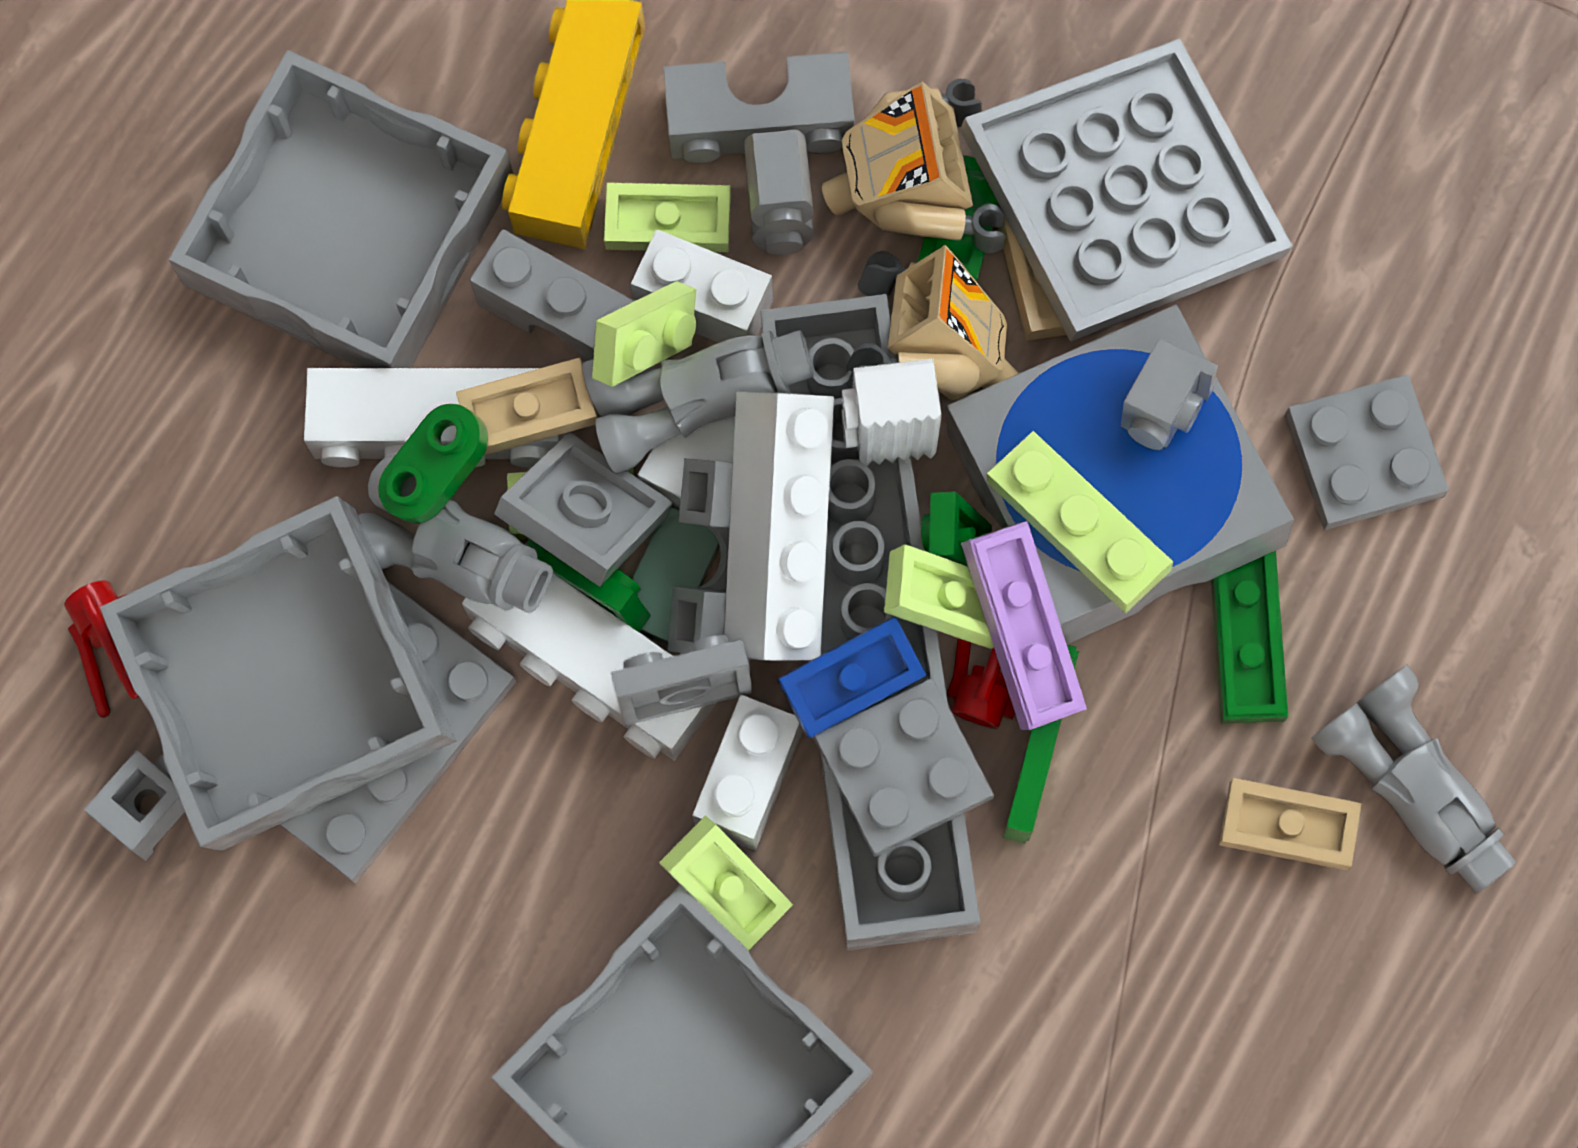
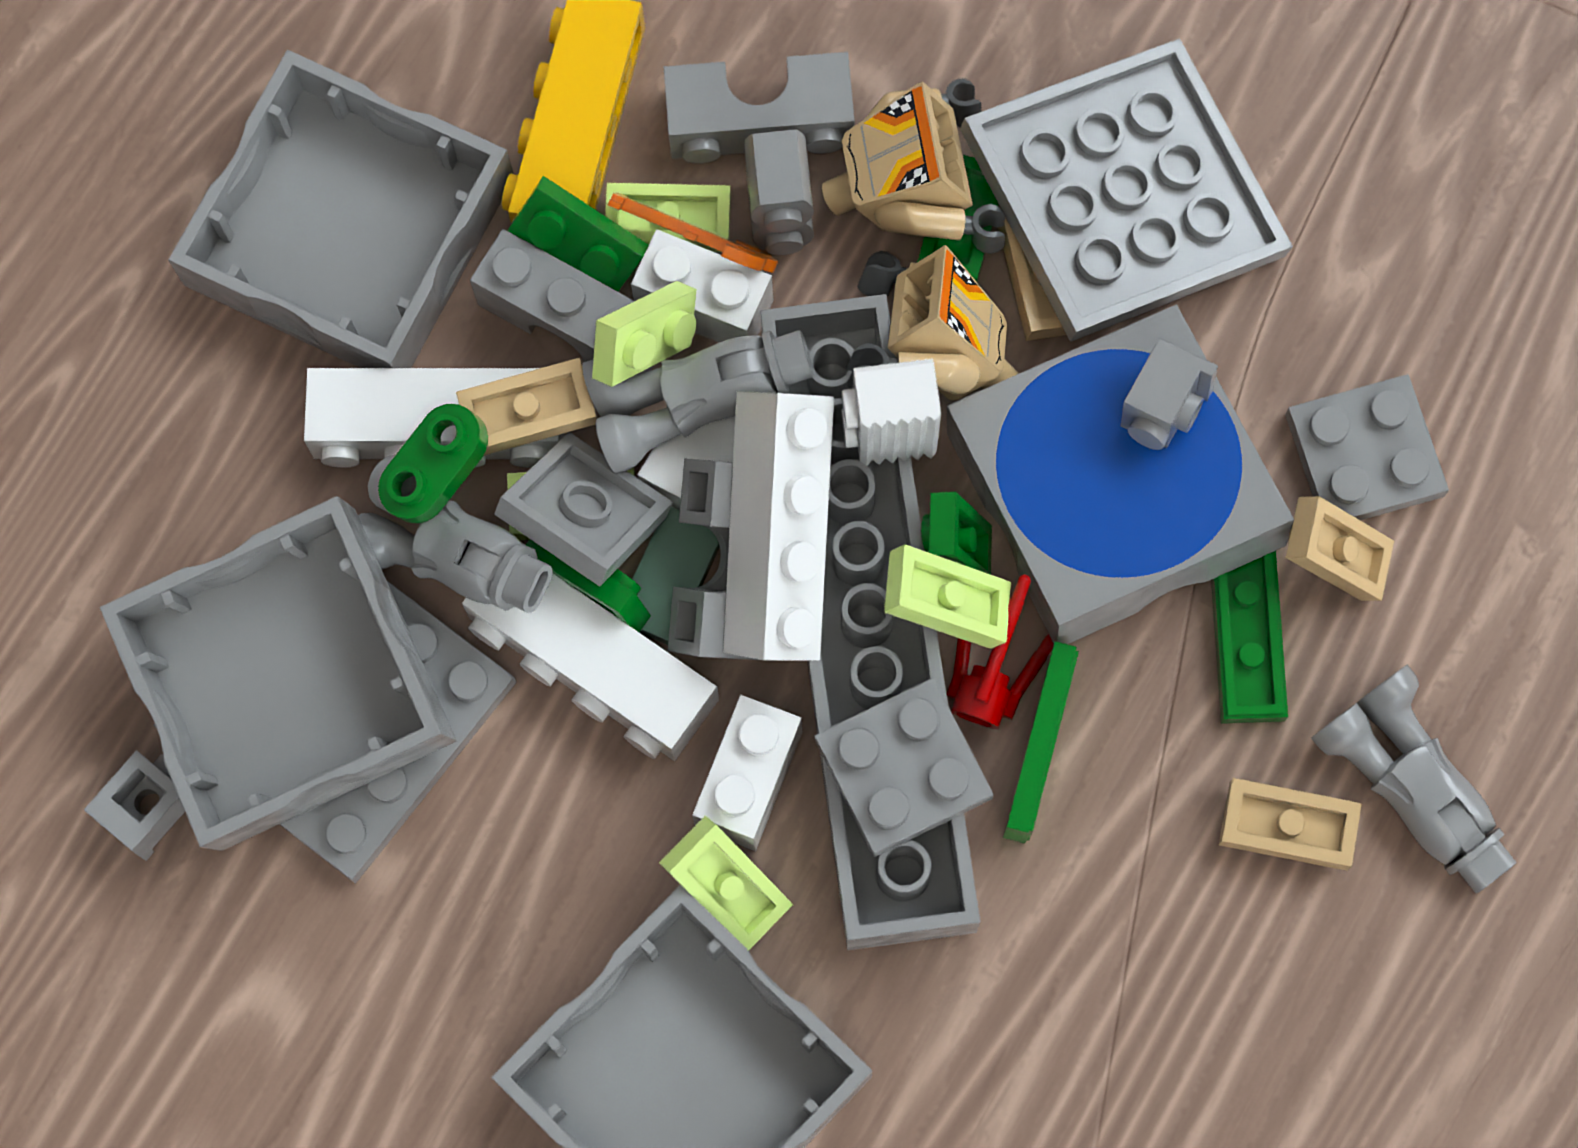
(90, 628): red plant -> none
(578, 235): none -> green plate
(703, 676): light grey plate -> none
(735, 251): none -> orange piece
(851, 677): blue plate -> none
(1023, 626): lavender tile -> none
(1079, 522): yellowish green plate -> none
(1339, 548): none -> tan plate

